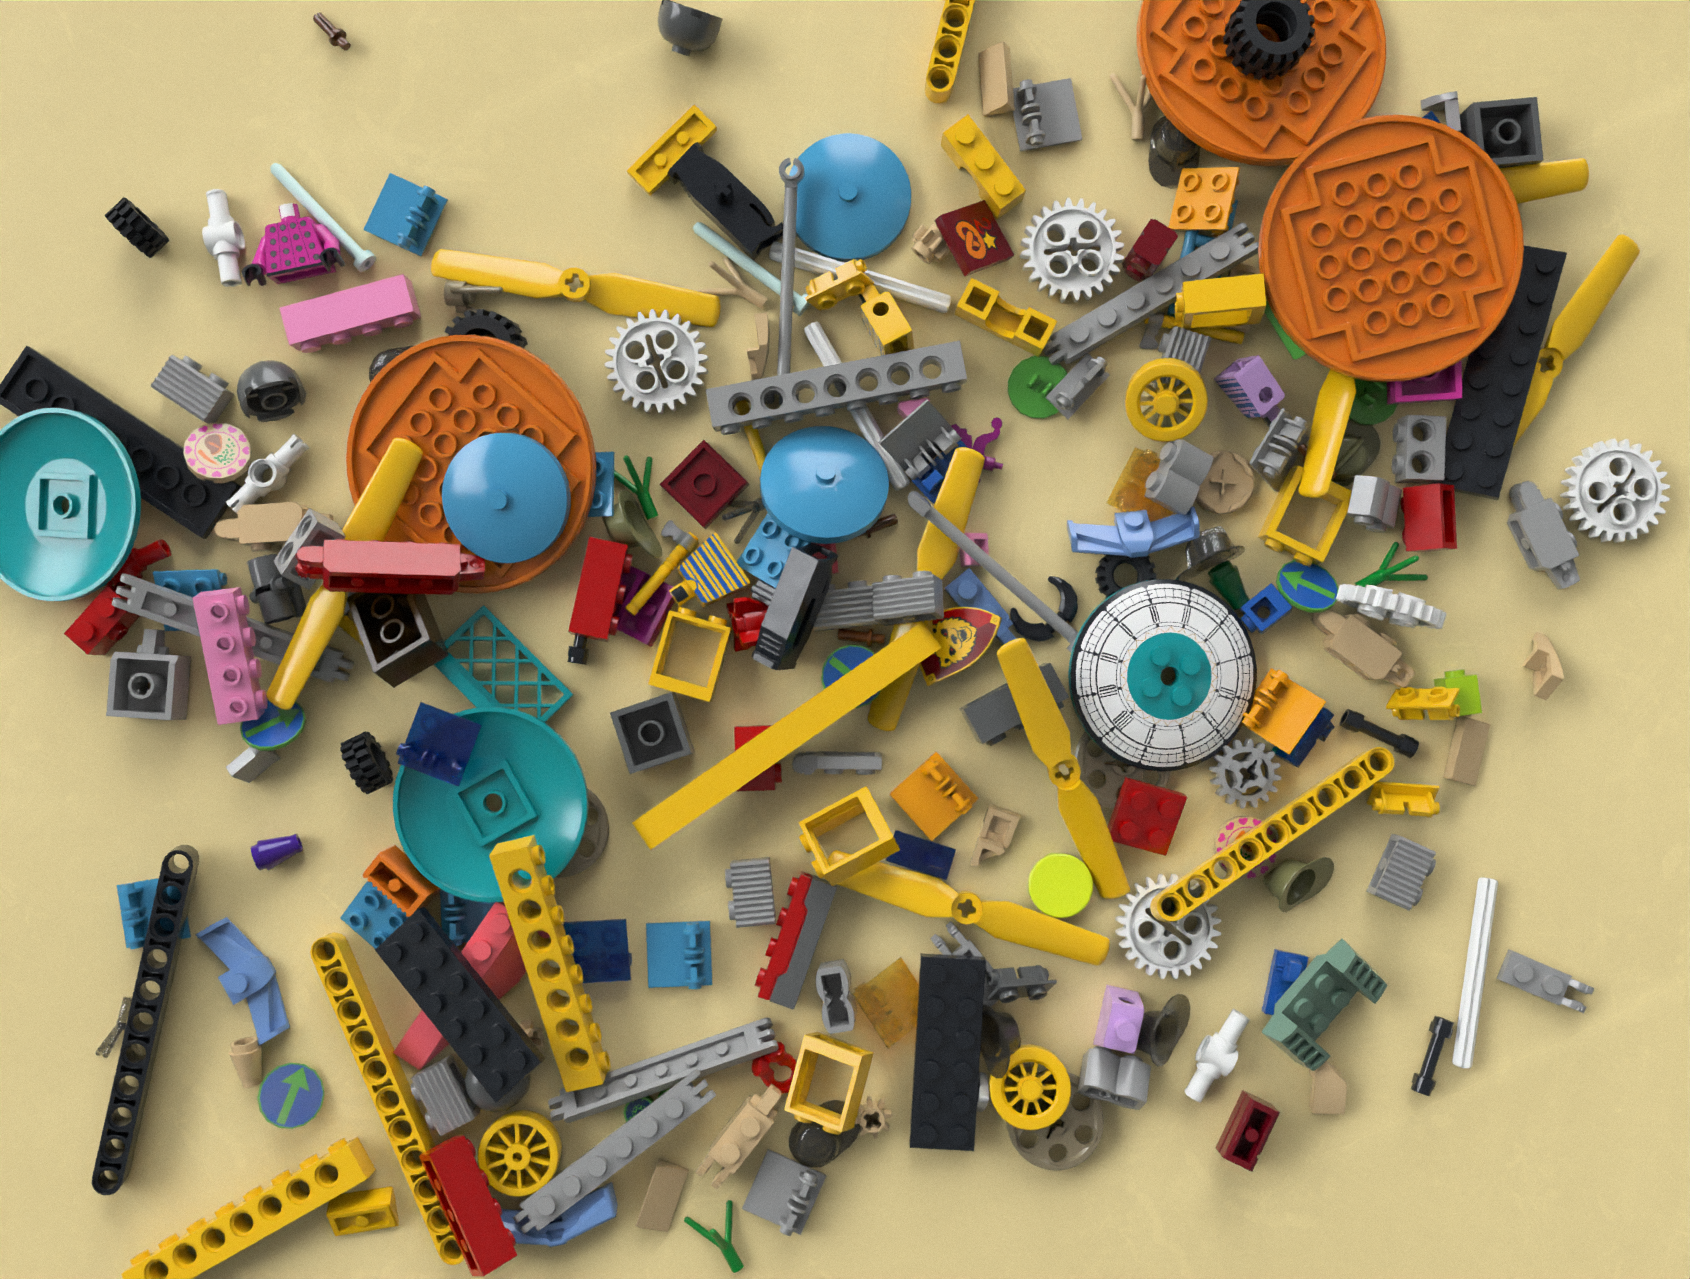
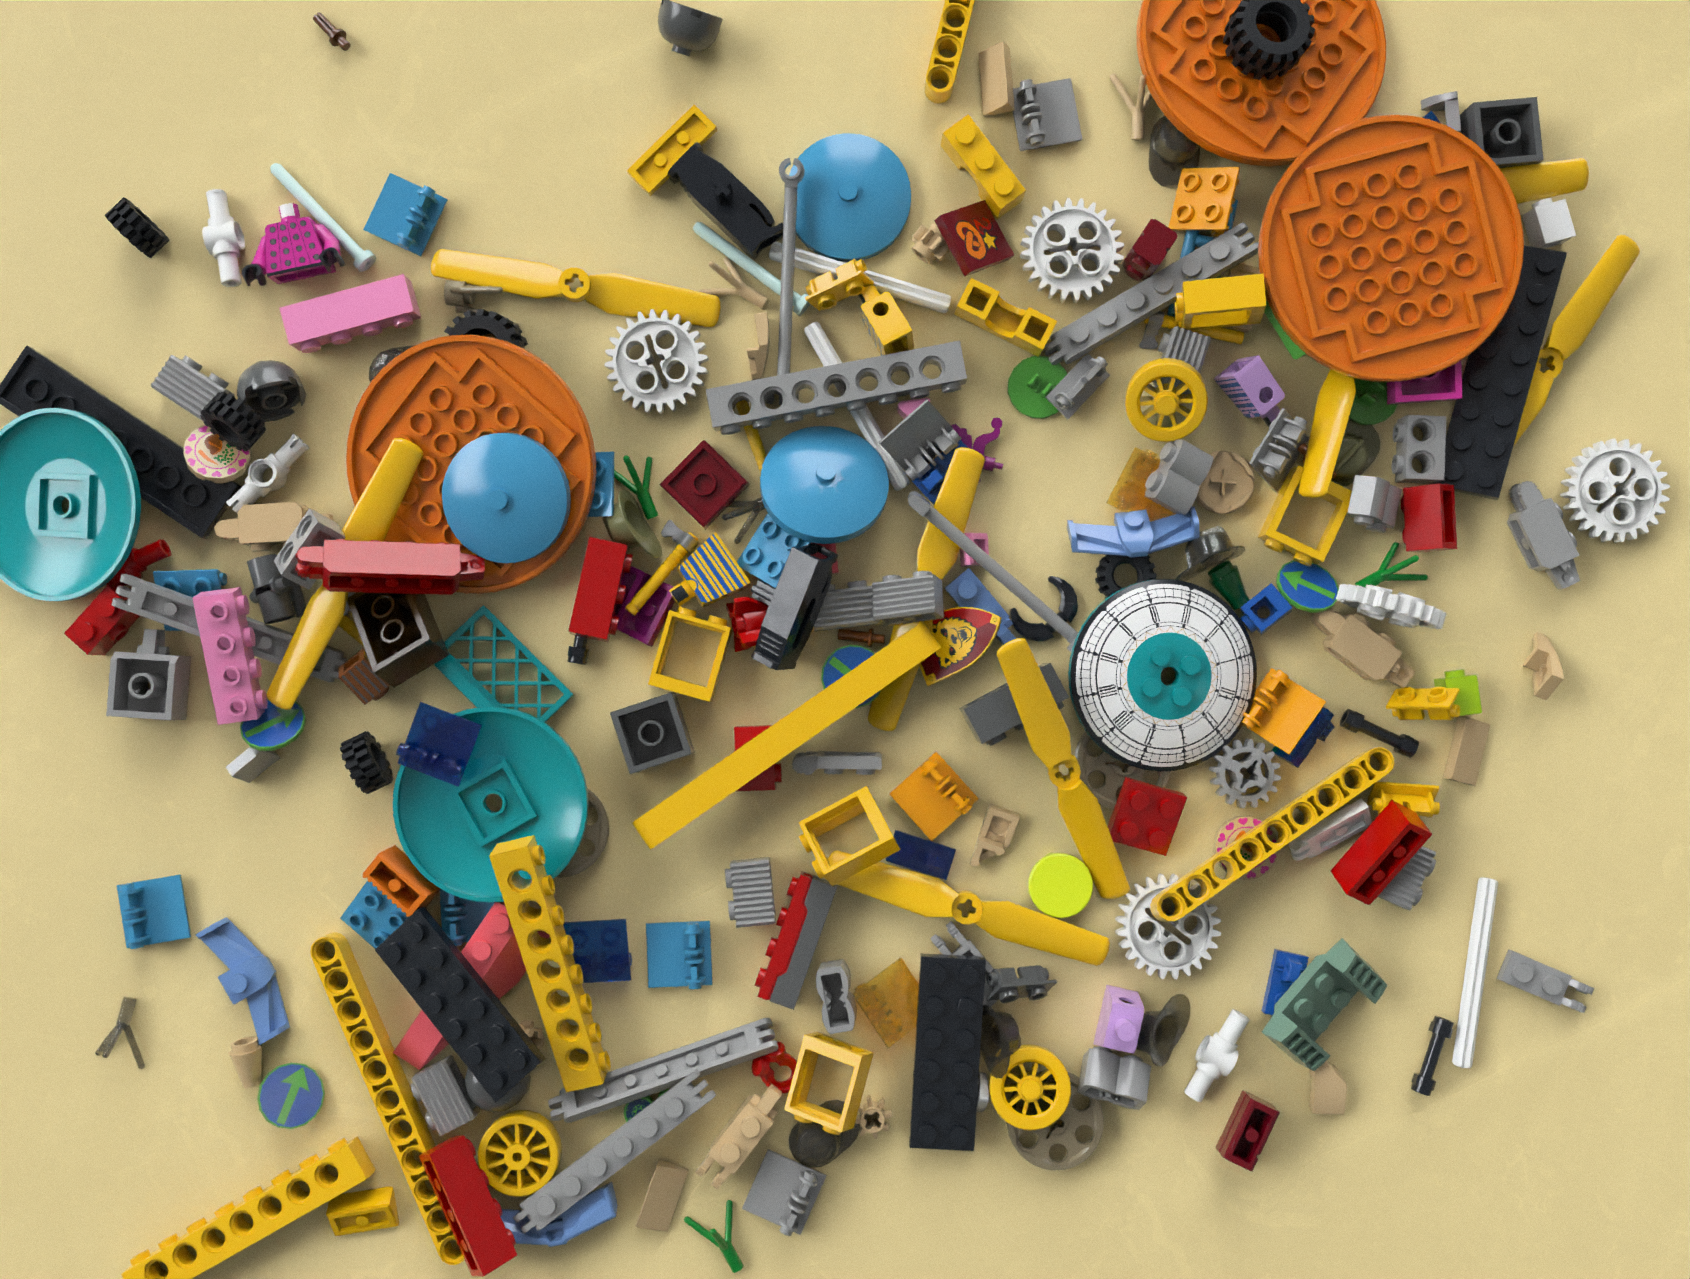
(144, 1034): black beam -> none
(233, 421): none -> black tyre
(274, 851): dark purple cone -> none
(360, 679): none -> dark orange brick
(881, 526): reddish brown piece -> none
(1298, 881): olive piece -> none
(1332, 830): none -> white hinge
(1381, 852): none -> red brick
(1548, 223): none -> white brick

